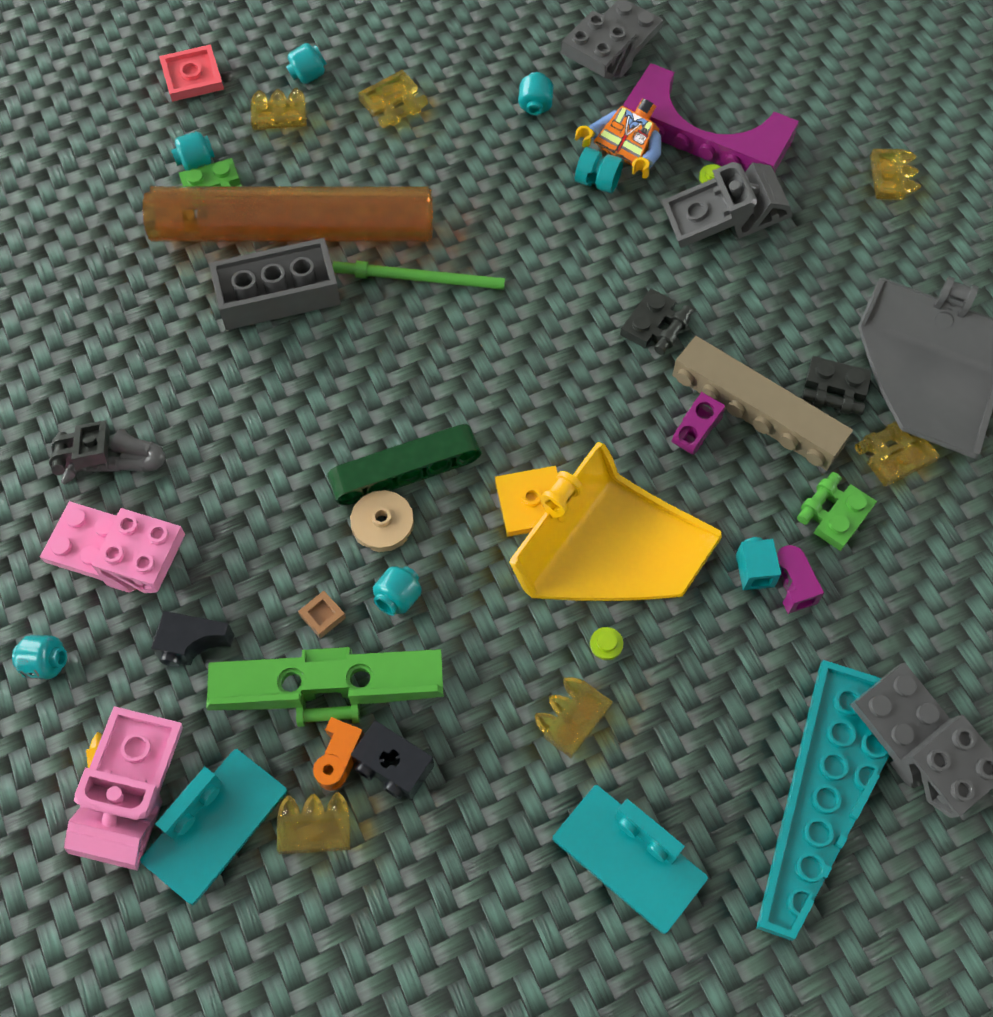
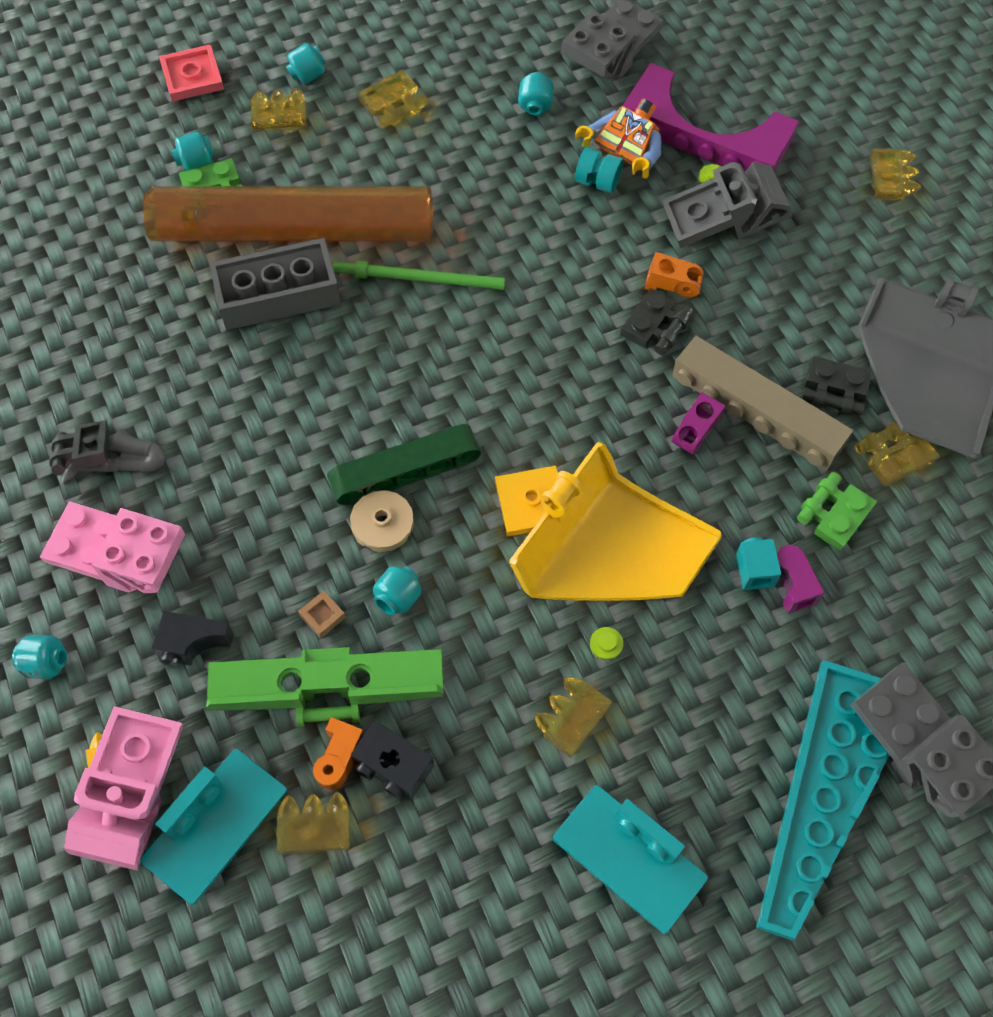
(674, 275): none -> orange leg

